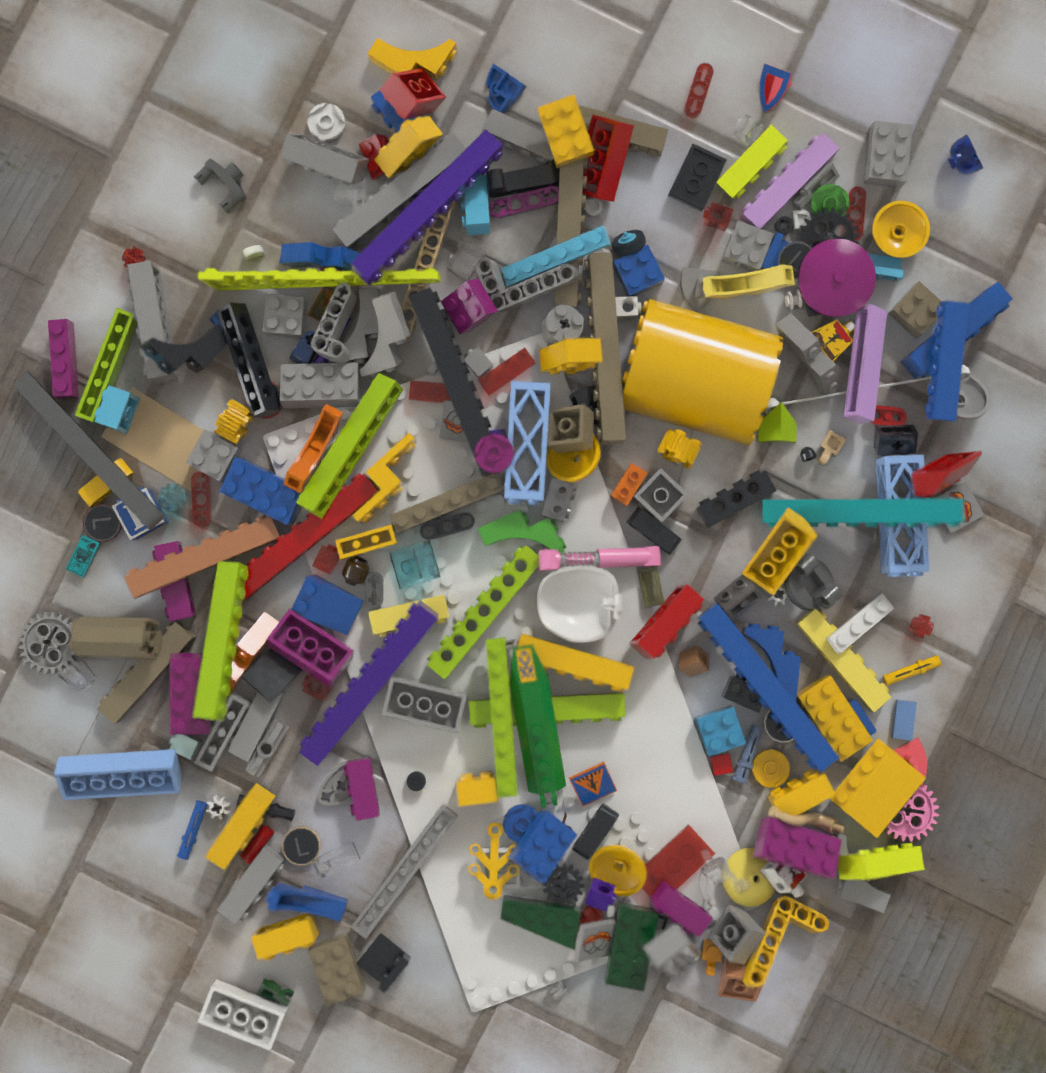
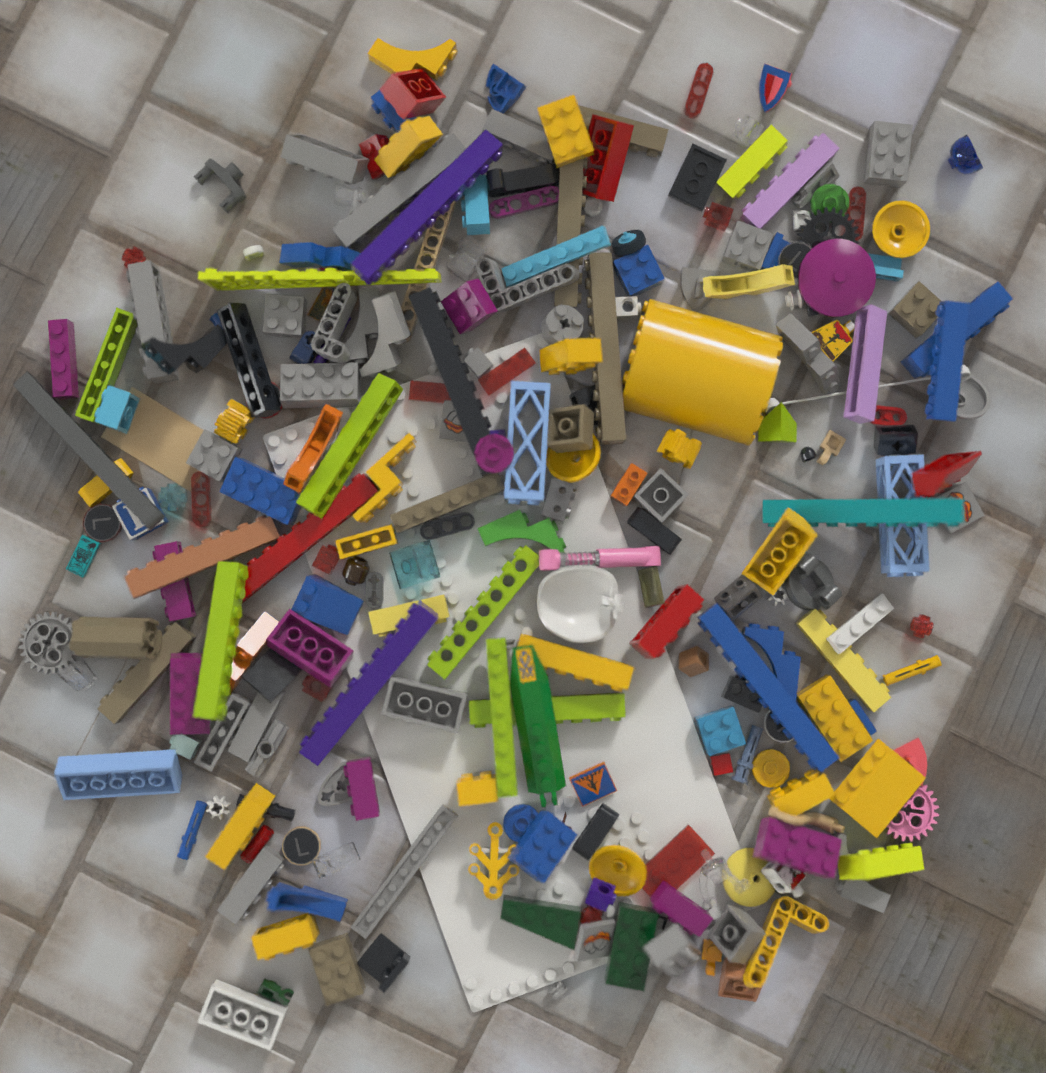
(326, 122): white tile -> none
(416, 781): black tile -> none
(572, 885): black gear -> none
(759, 479): black brick -> none
(789, 226): black bush -> none
(904, 720): medium blue tile -> none

